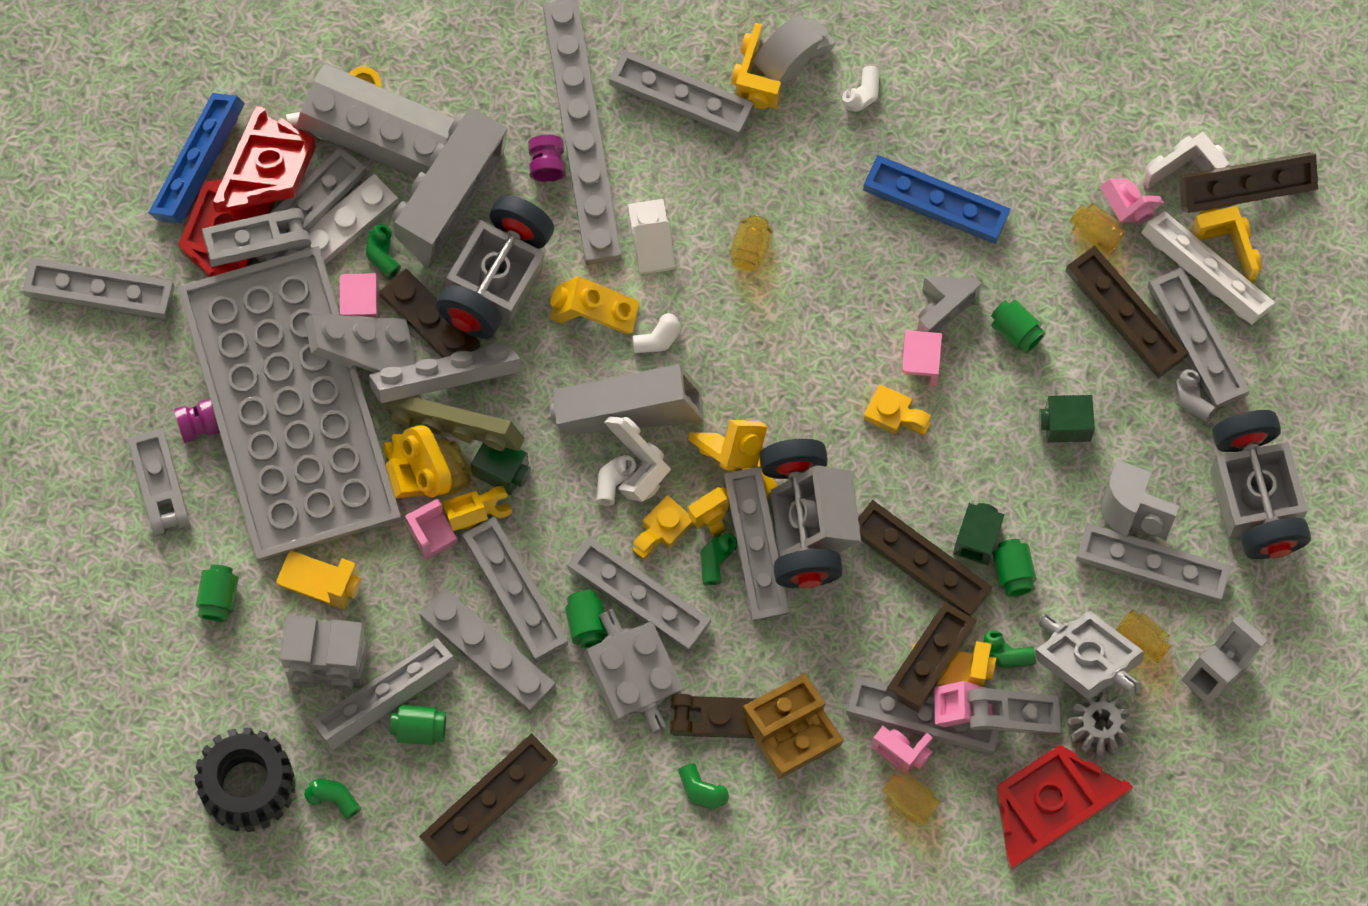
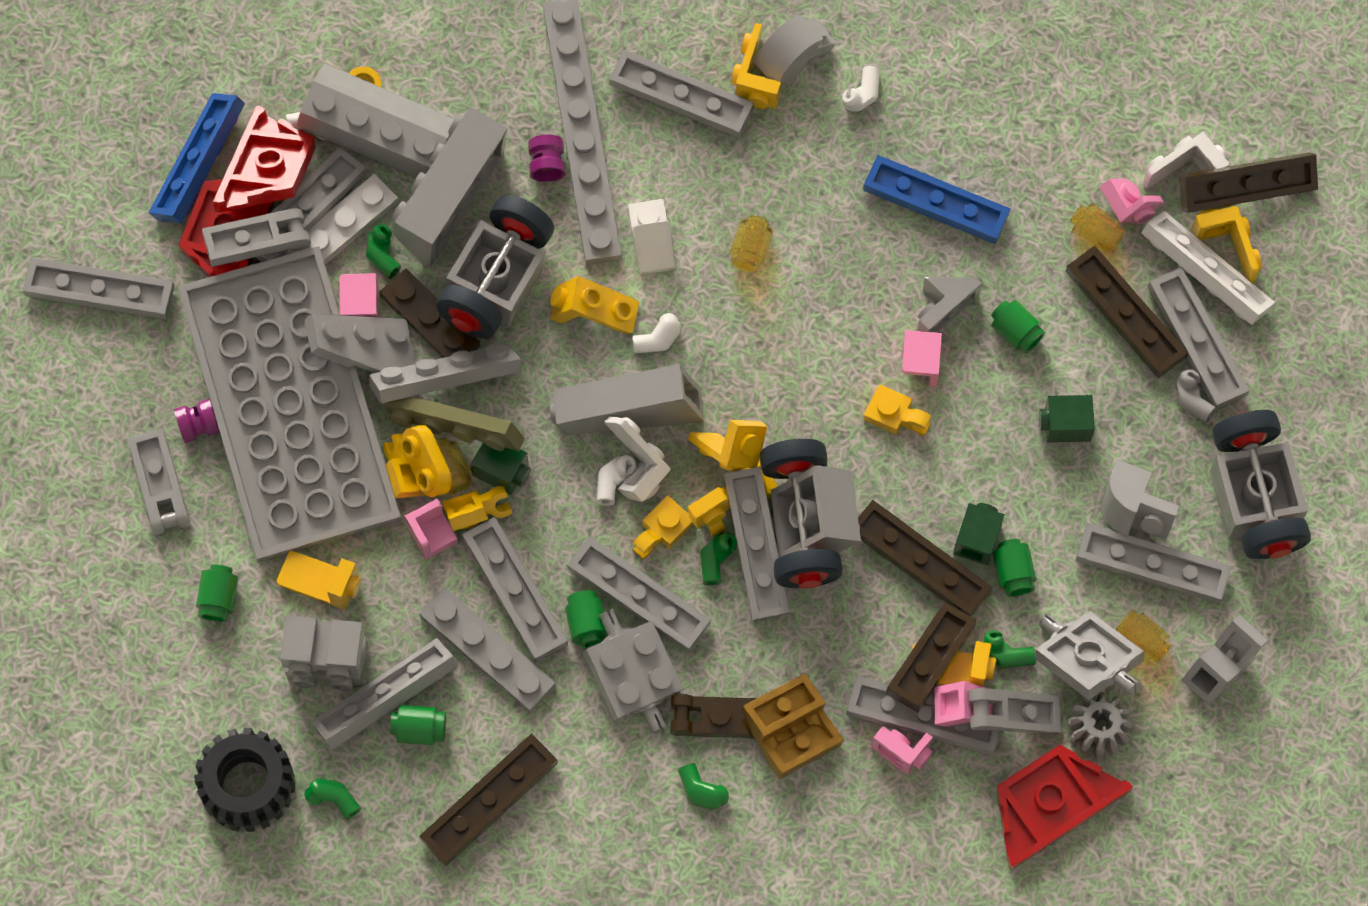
(910, 798): clear yellow brick -> none

